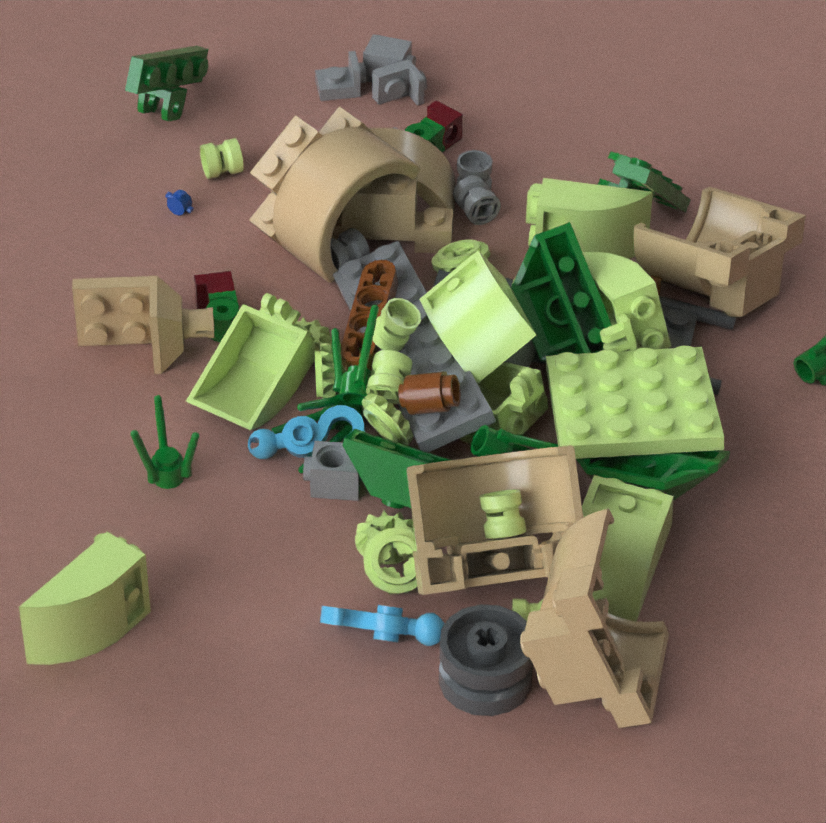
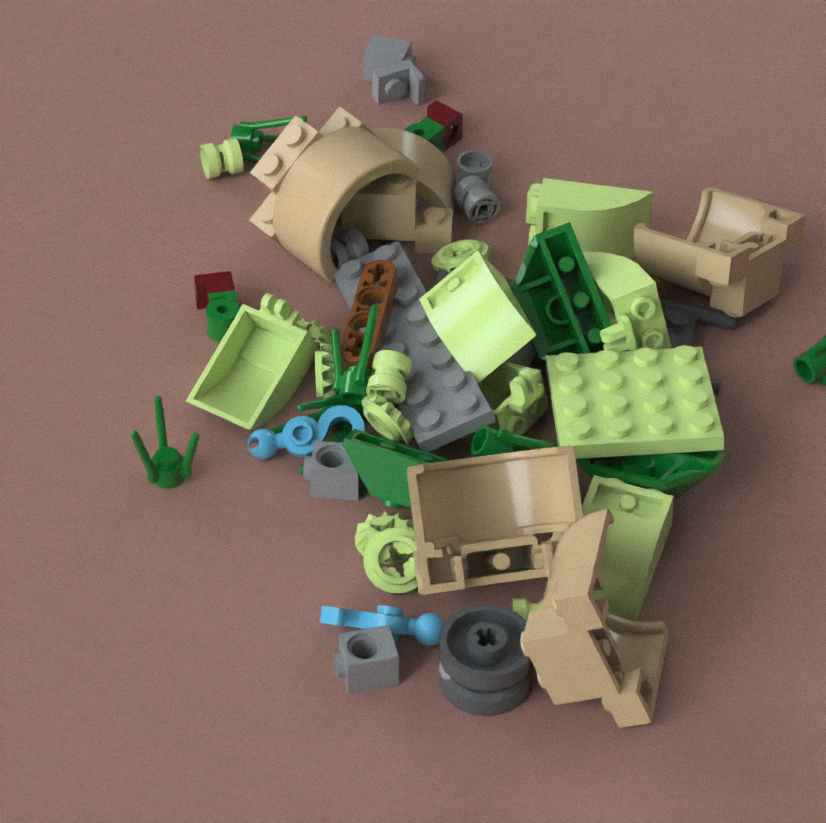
(87, 603): yellowish green piece -> none
(137, 313): tan plate -> none
(162, 74): green plate -> none
(179, 202): blue piece -> none
(252, 139): none -> green plant
(341, 82): light grey bracket -> none
(367, 659): none -> light grey brick
(396, 324): yellowish green wheel -> none
(429, 393): dark orange brick -> none
(502, 513): yellowish green wheel -> none
(641, 176): green plate -> none

